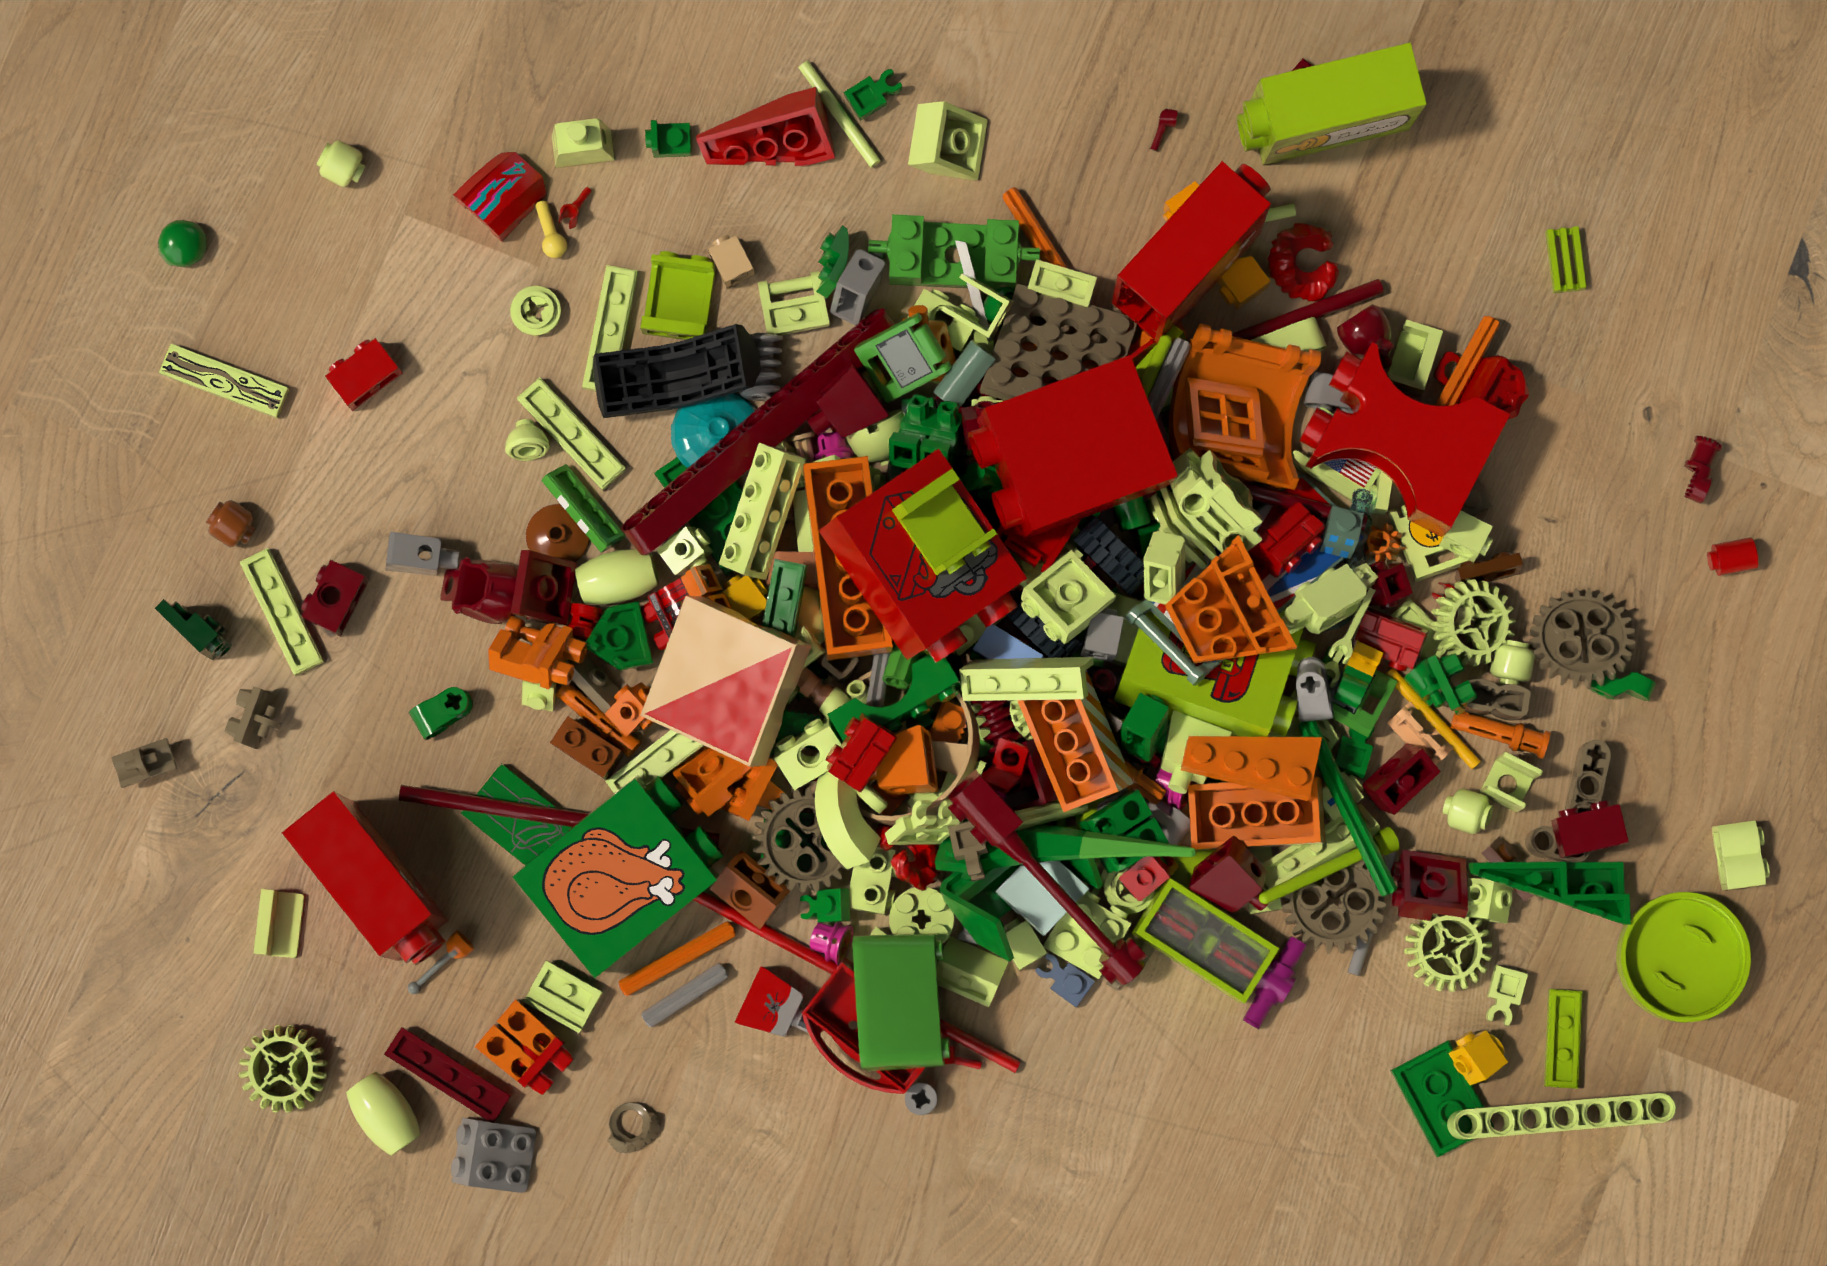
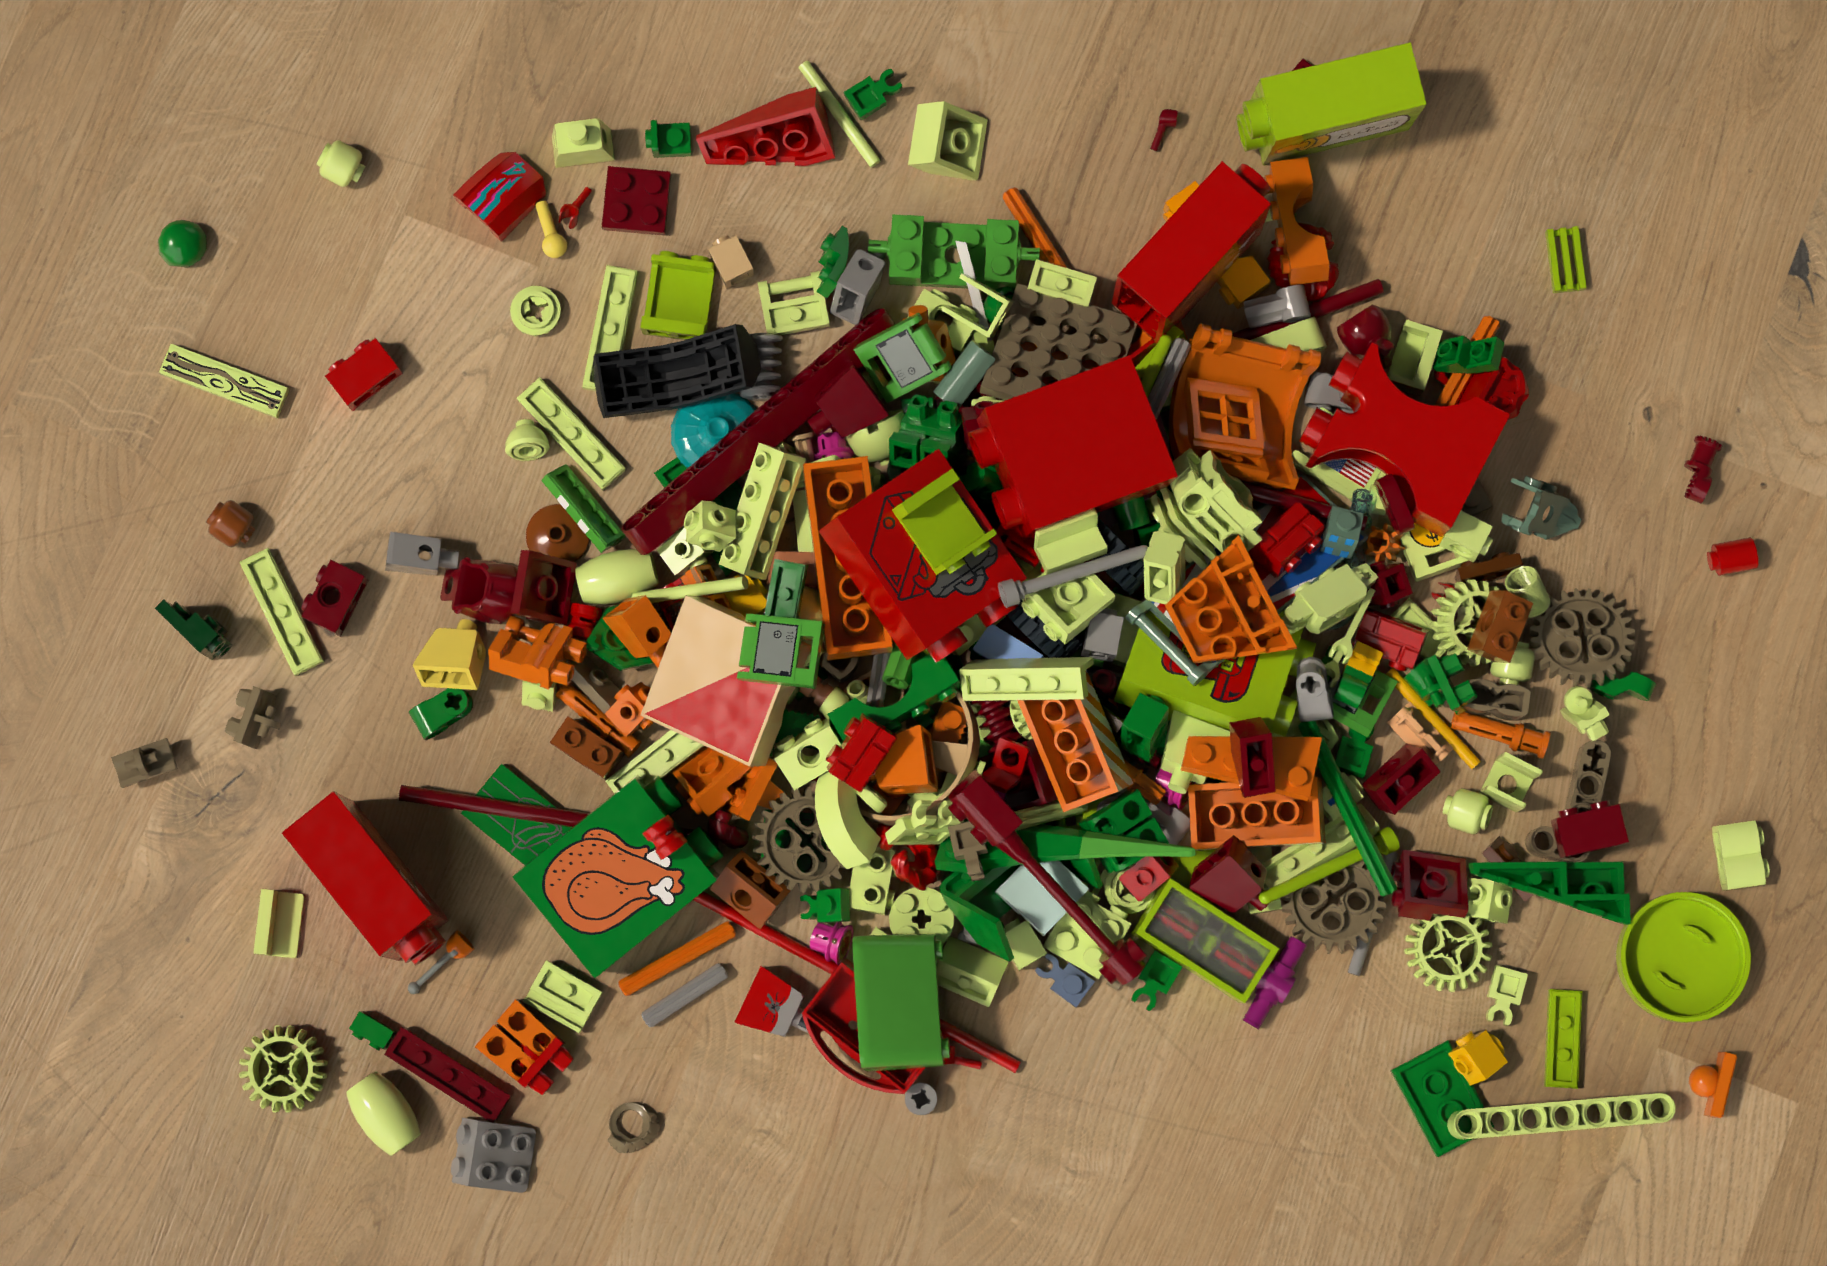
(372, 1030): none -> green piece
(452, 658): none -> light yellow torso
(636, 200): none -> dark red plate
(639, 628): none -> orange torso
(664, 837): none -> red wheel
(697, 589): none -> yellowish green bar
(710, 526): none -> yellowish green brick
(728, 834): none -> dark red arm
(774, 649): none -> container
(1014, 591): none -> light grey piece
(1069, 542): none -> yellowish green panel
(1159, 976): none -> green plate
(1253, 756): none -> dark red slope
(1286, 305): none -> light grey piece
(1304, 252): none -> orange arch
(1394, 504): none -> dark red beam
(1468, 356): none -> green slope
(1500, 626): none -> dark orange brick
(1528, 584): none -> yellowish green piece
(1561, 516): none -> sand green piece
(1585, 712): none -> yellowish green hips
(1714, 1083): none -> orange tile

